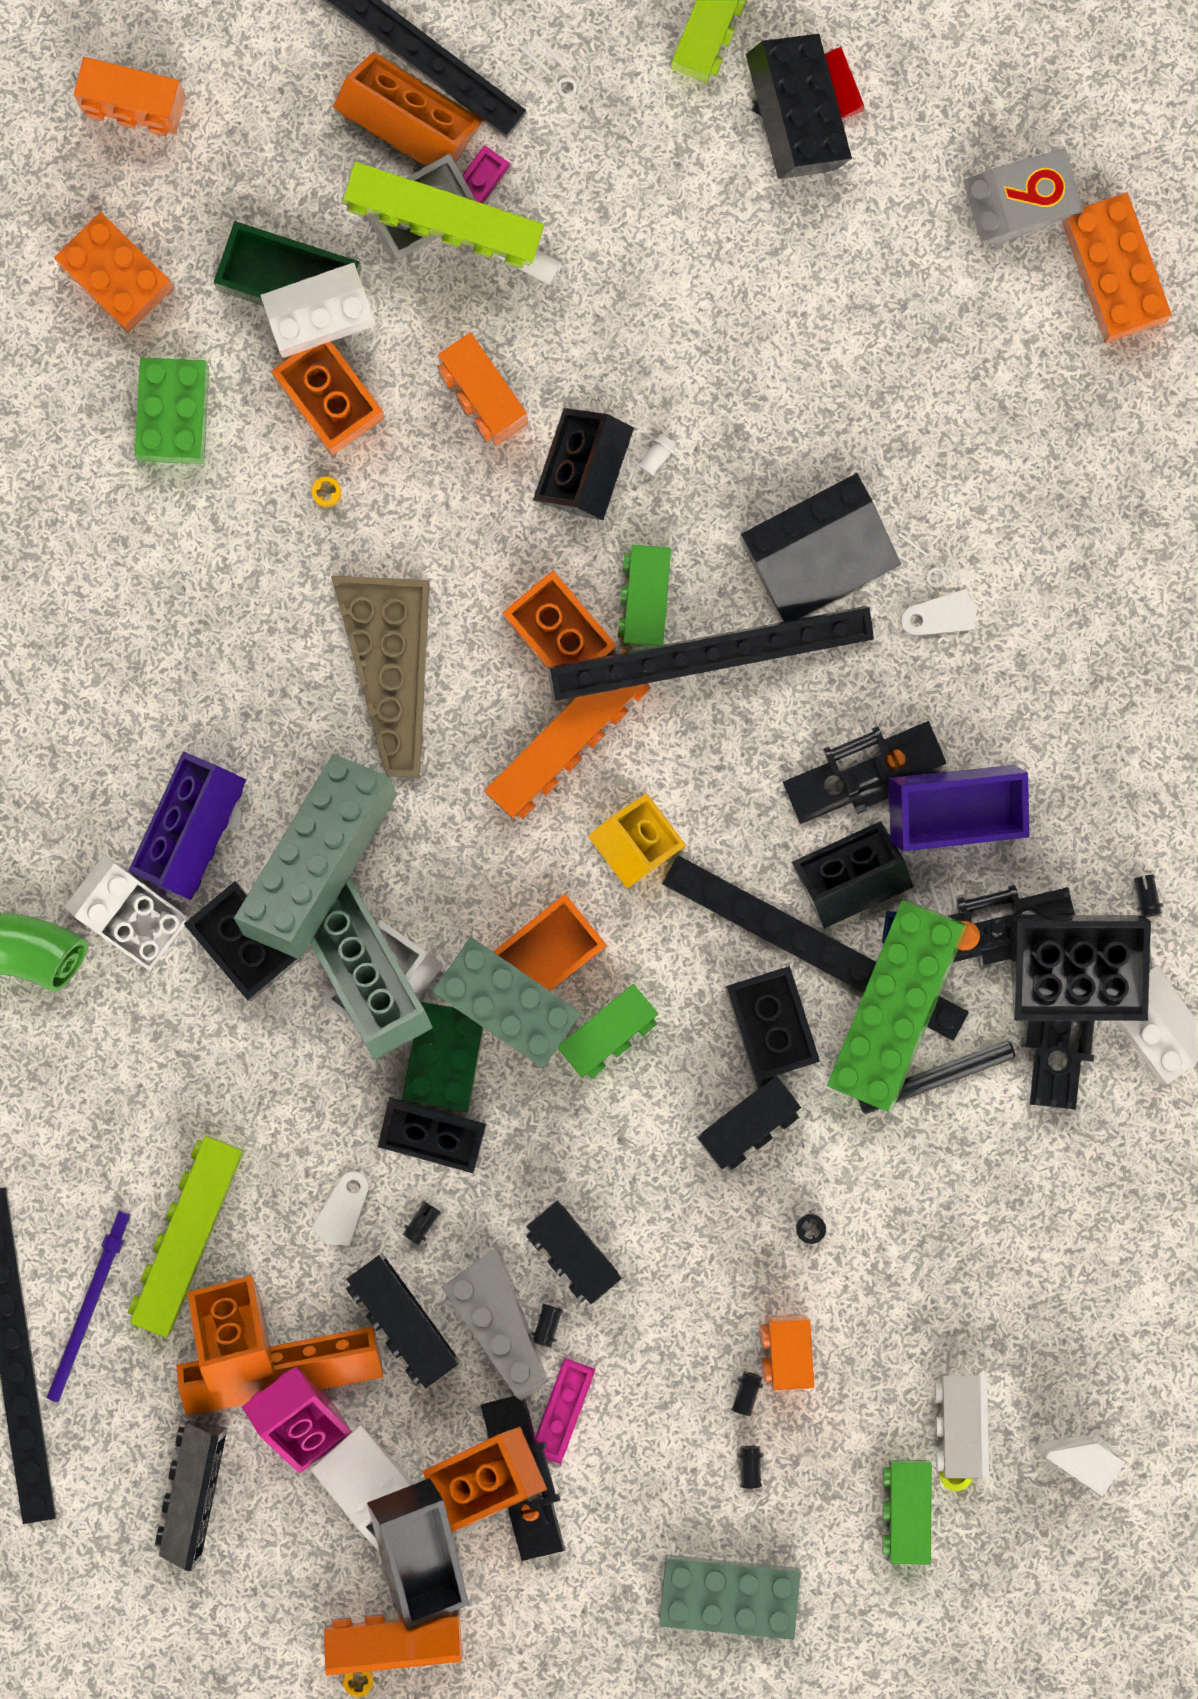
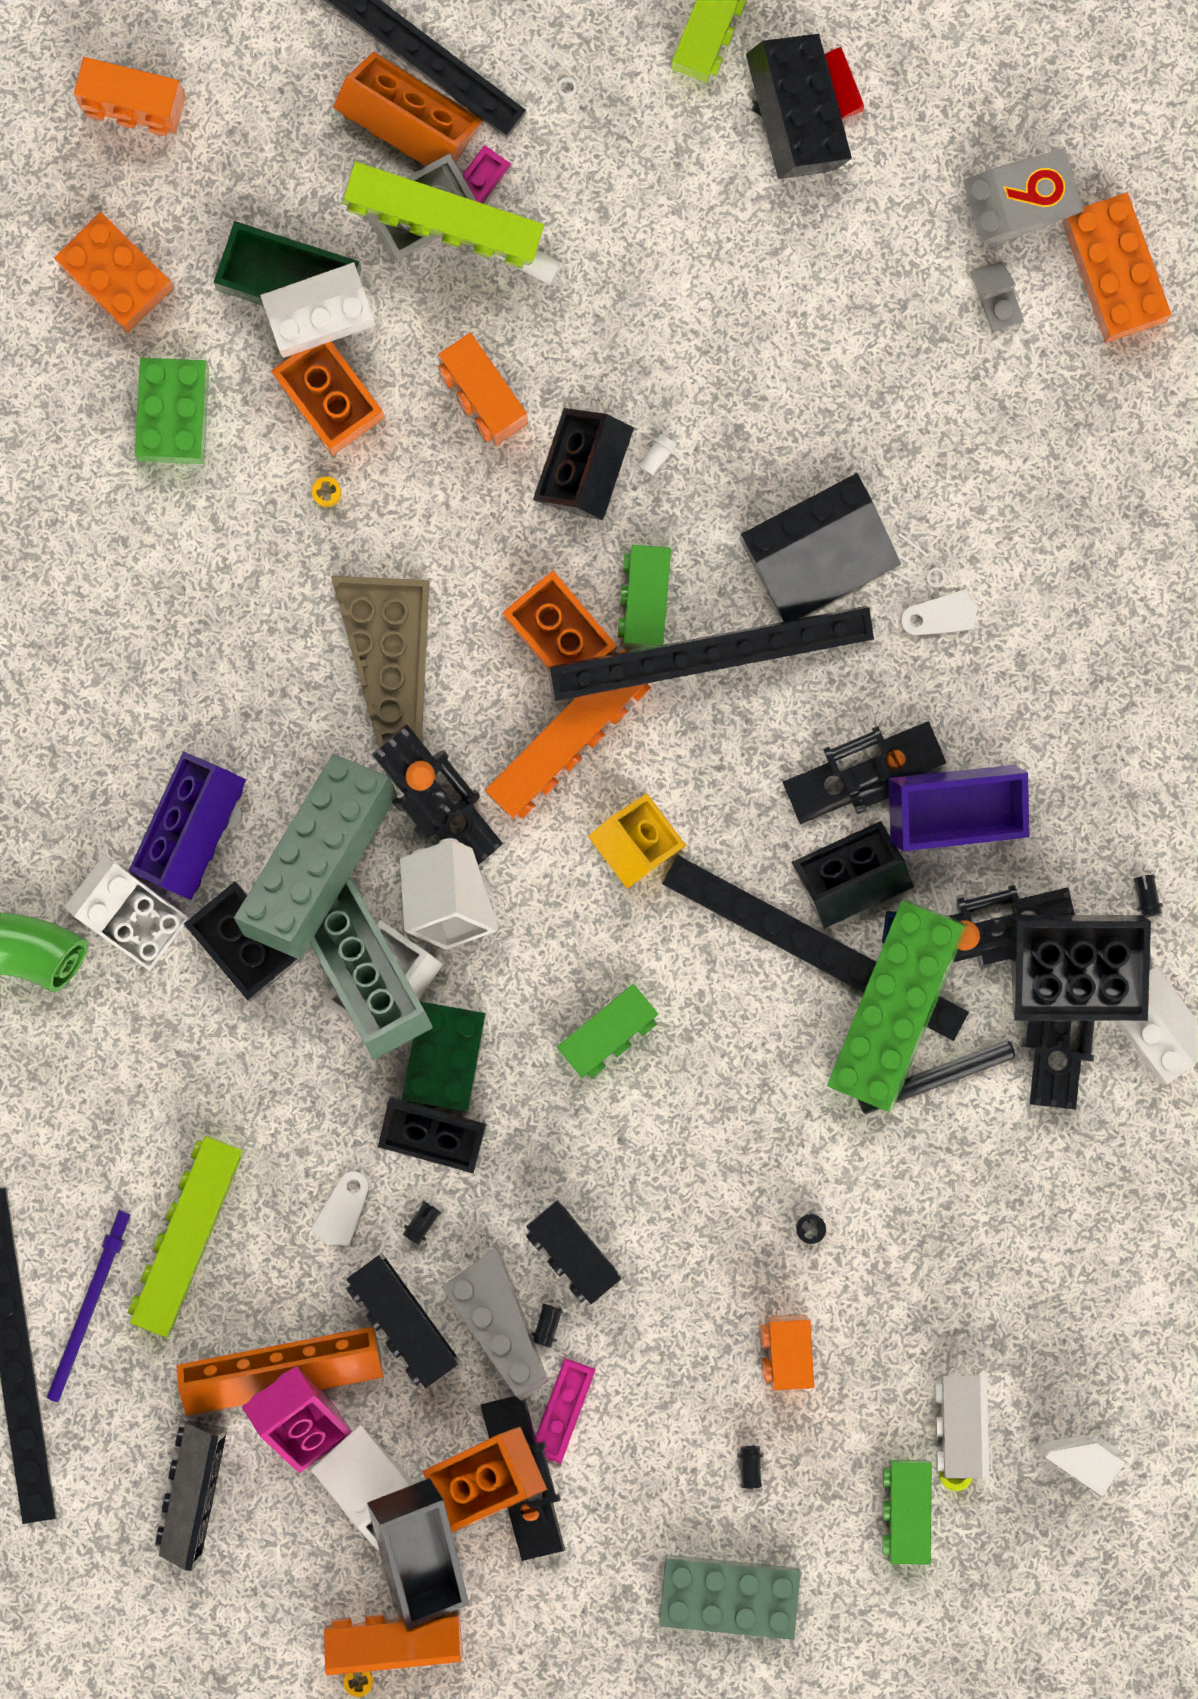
(230, 1334): orange brick -> none
(425, 802): none -> black piece
(445, 895): none -> white slope
(506, 1002): sand green brick -> none
(553, 944): orange piece -> none
(747, 1393): black pin -> none
(749, 1124): black brick -> none
(772, 1024): black brick -> none
(997, 296): none -> light grey slope

